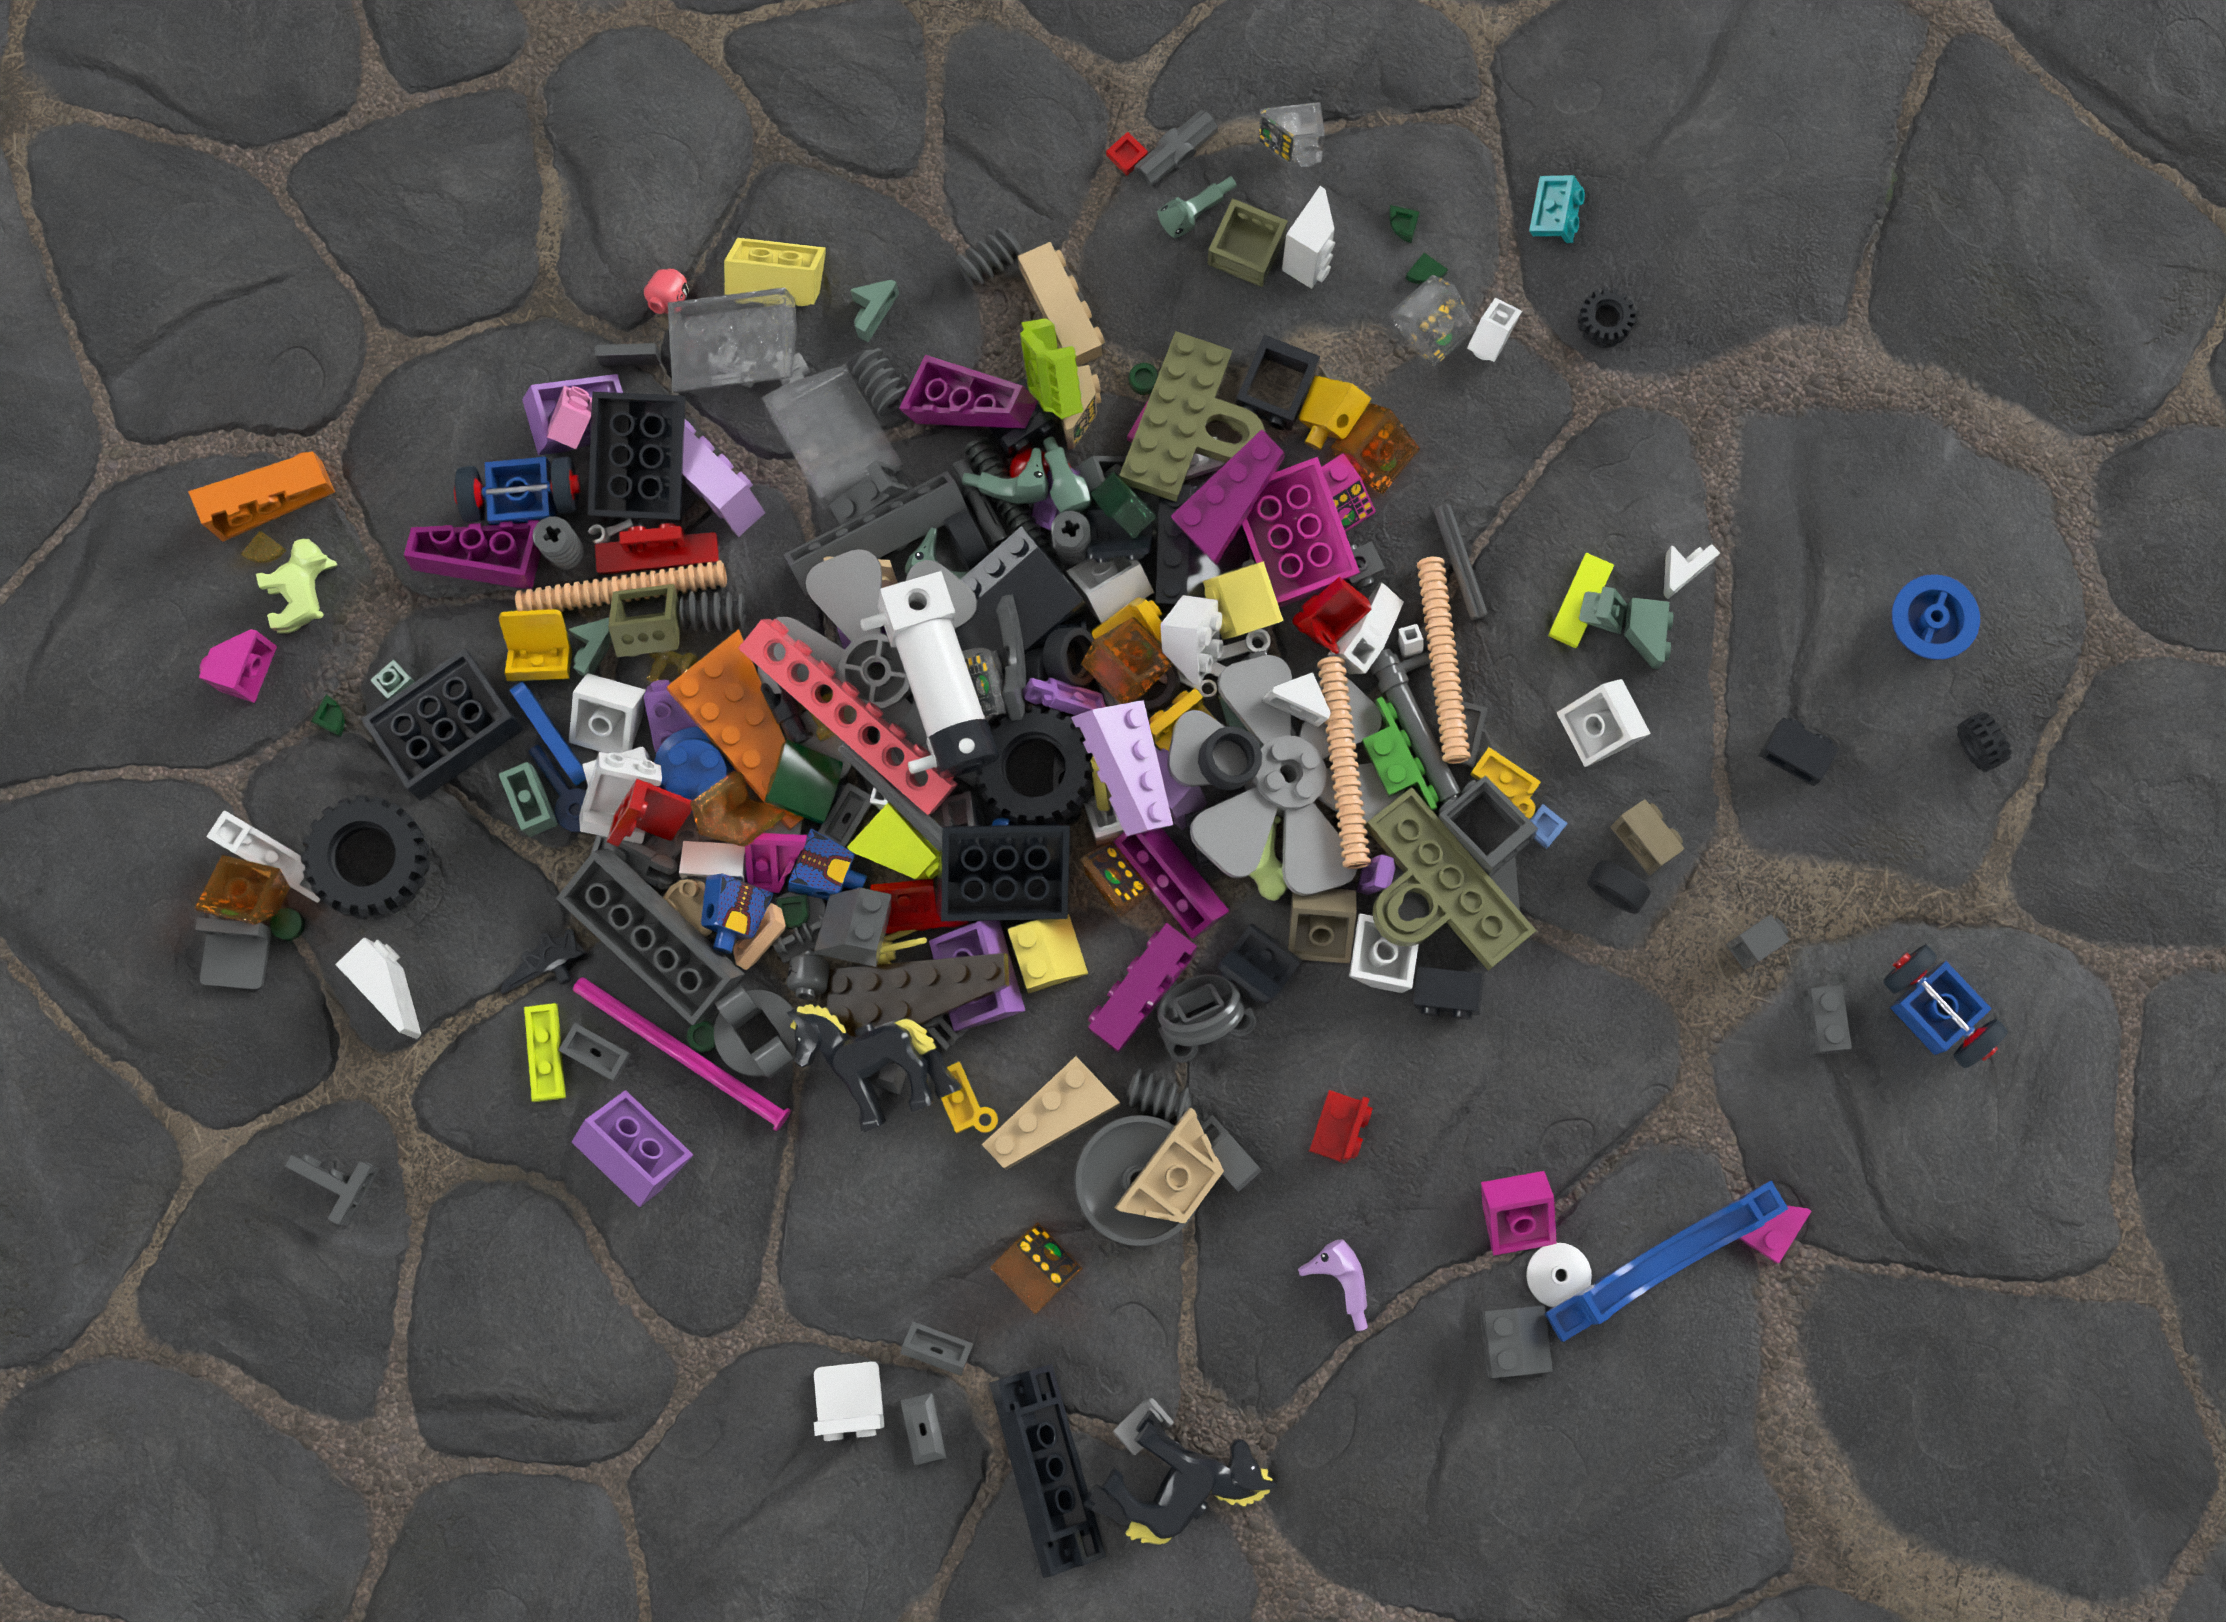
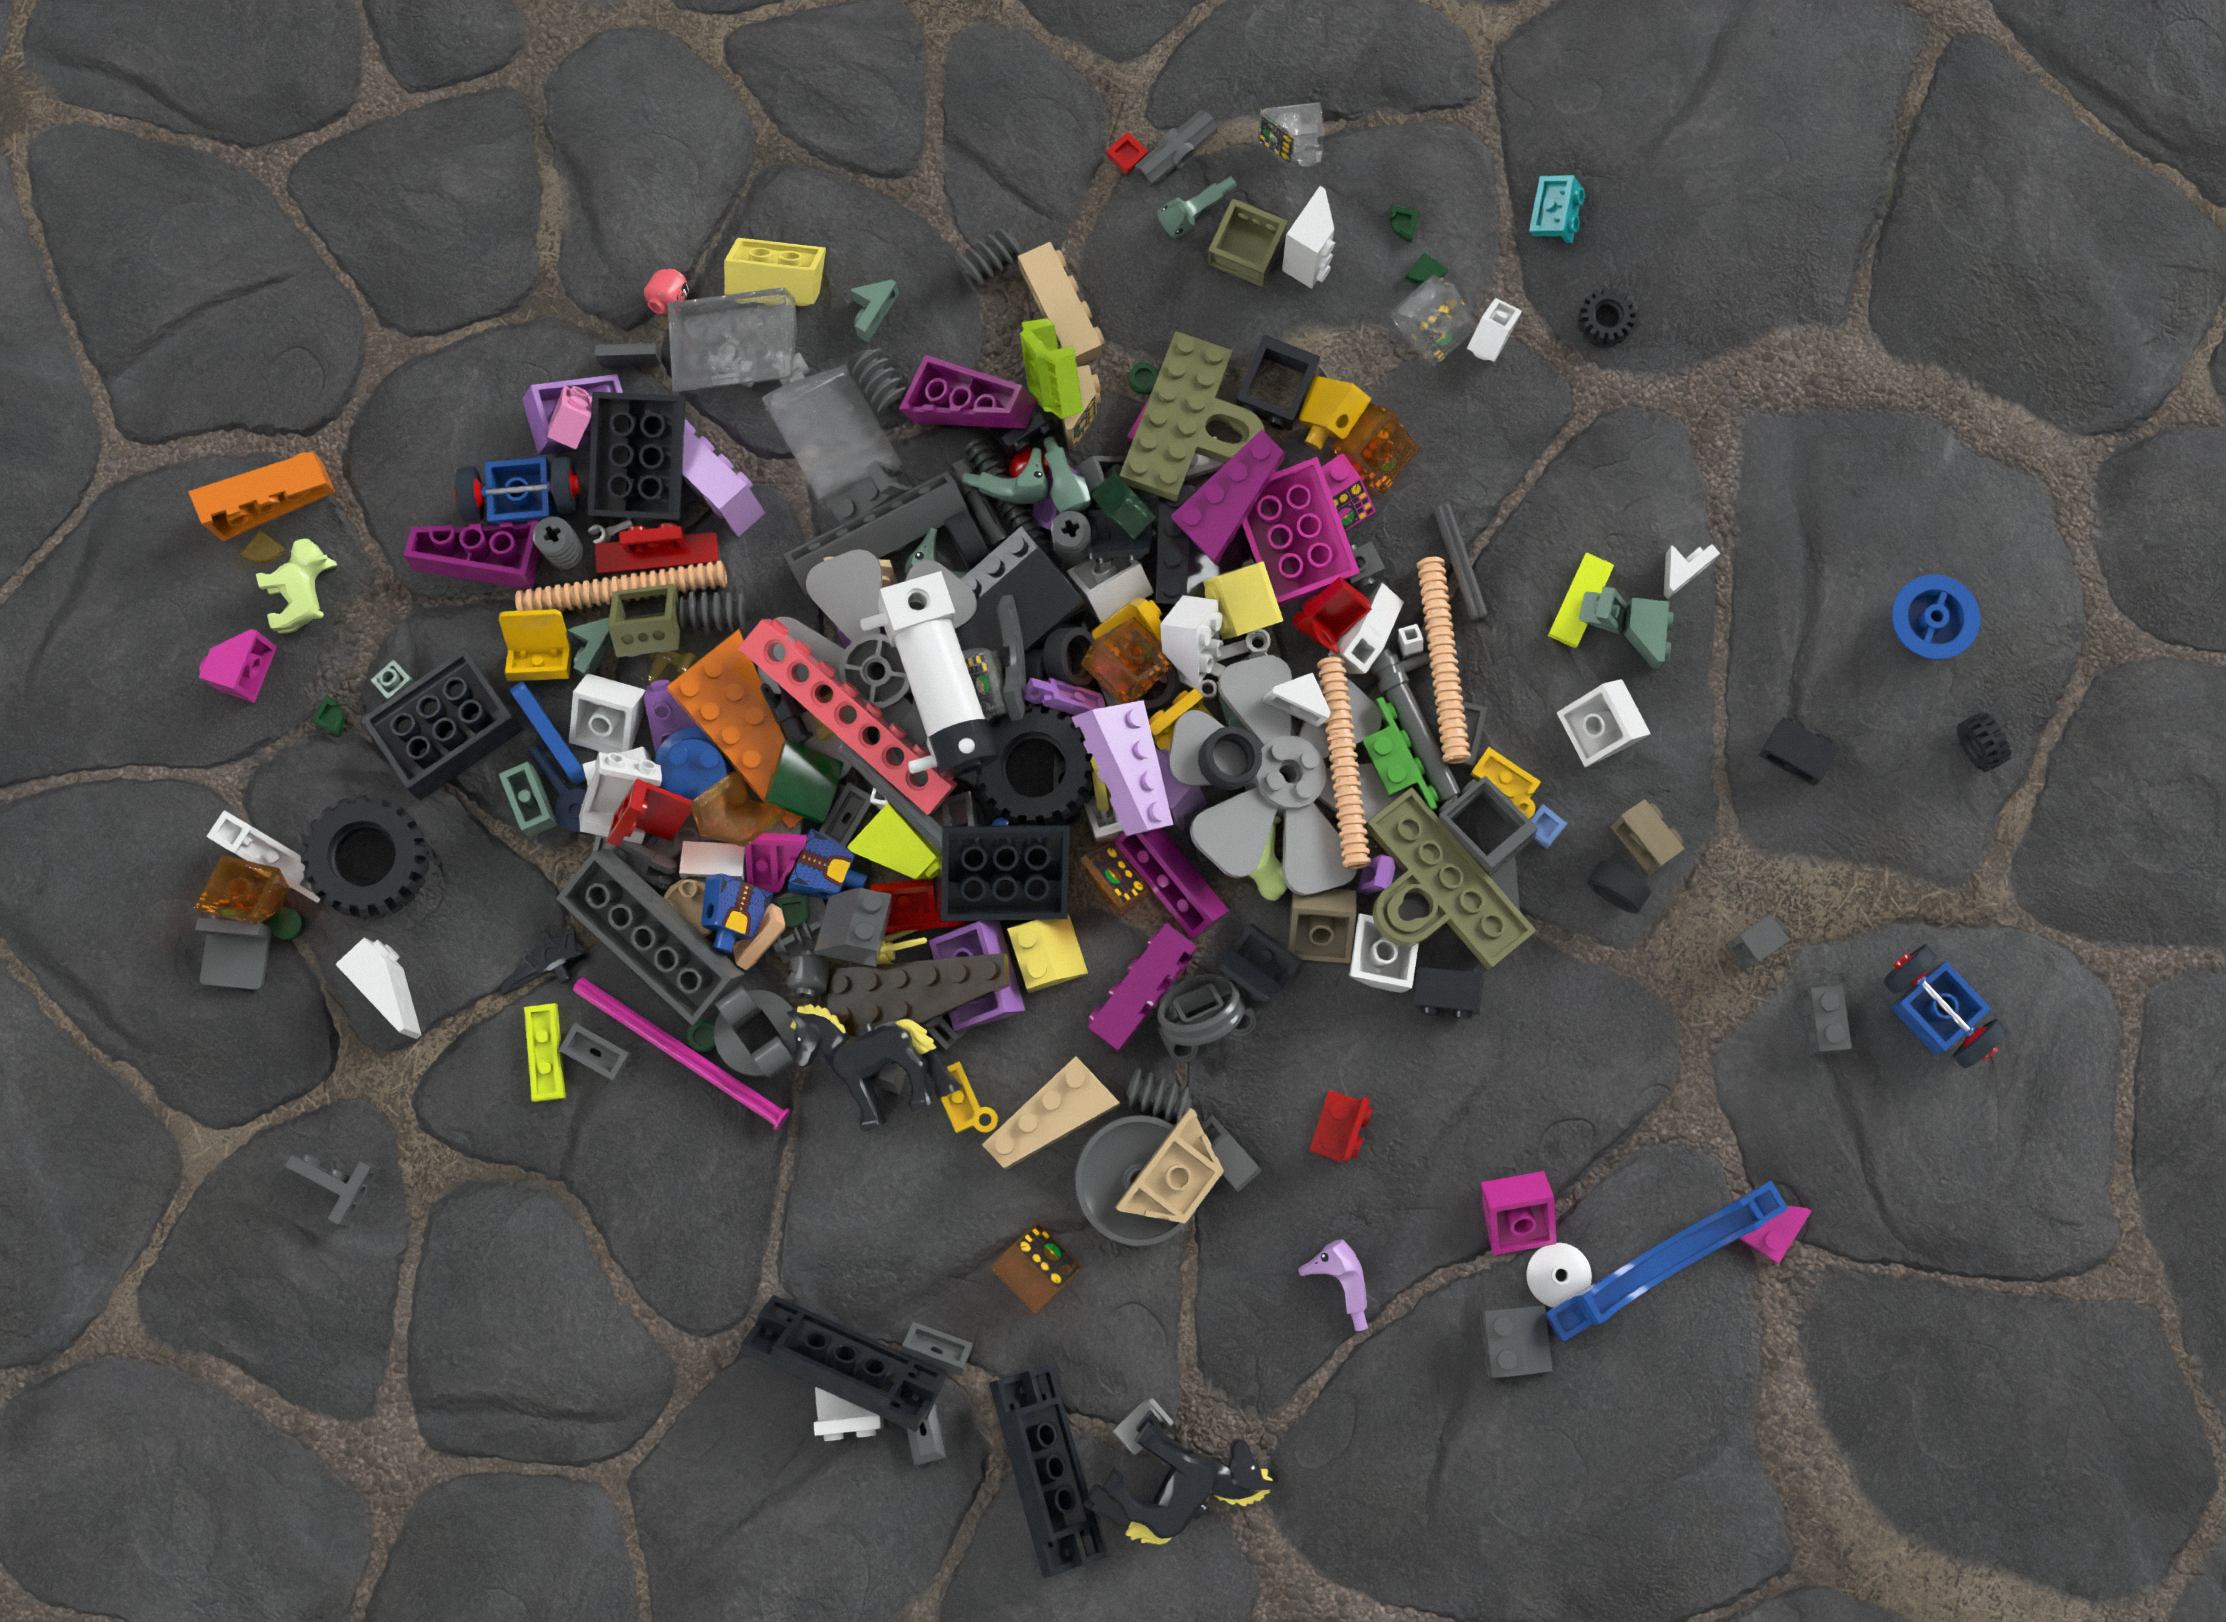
(631, 1148): medium lavender slope -> none
(844, 1363): none -> black slope

